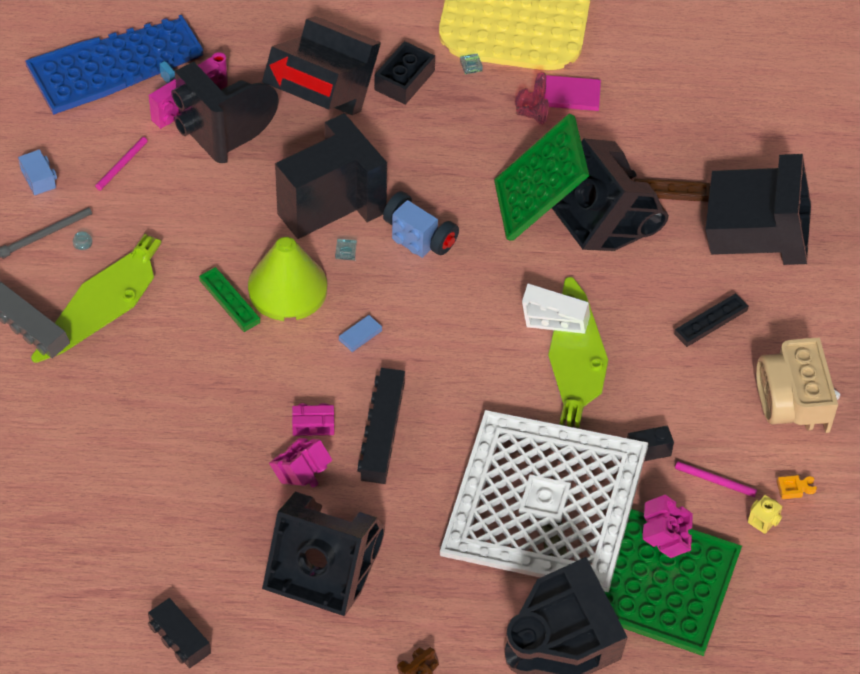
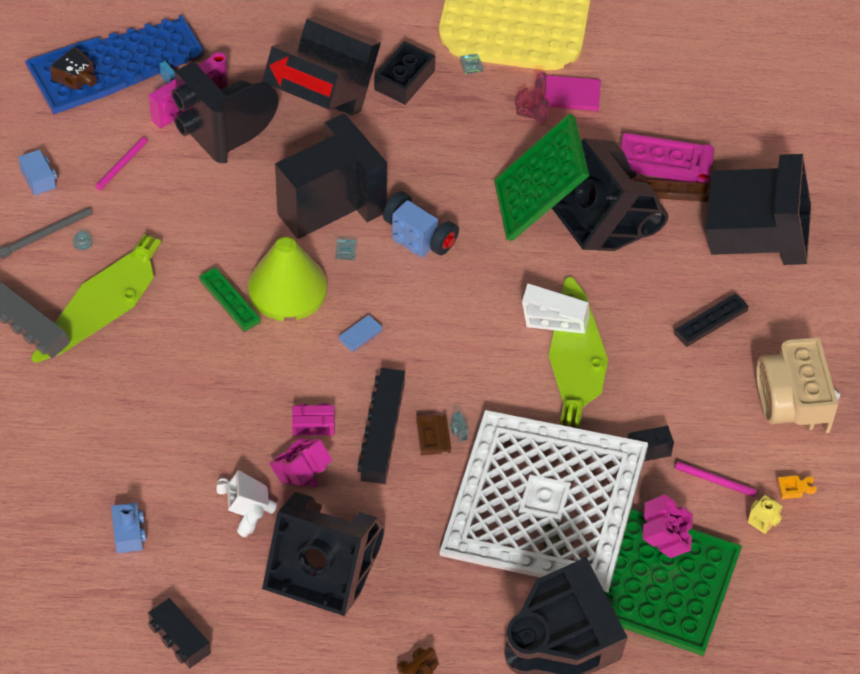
(73, 70): none -> torso
(127, 527): none -> medium blue brick
(246, 498): none -> white torso
(433, 434): none -> reddish brown plate
(459, 427): none -> clear light blue plate
(668, 158): none -> dark pink hinge

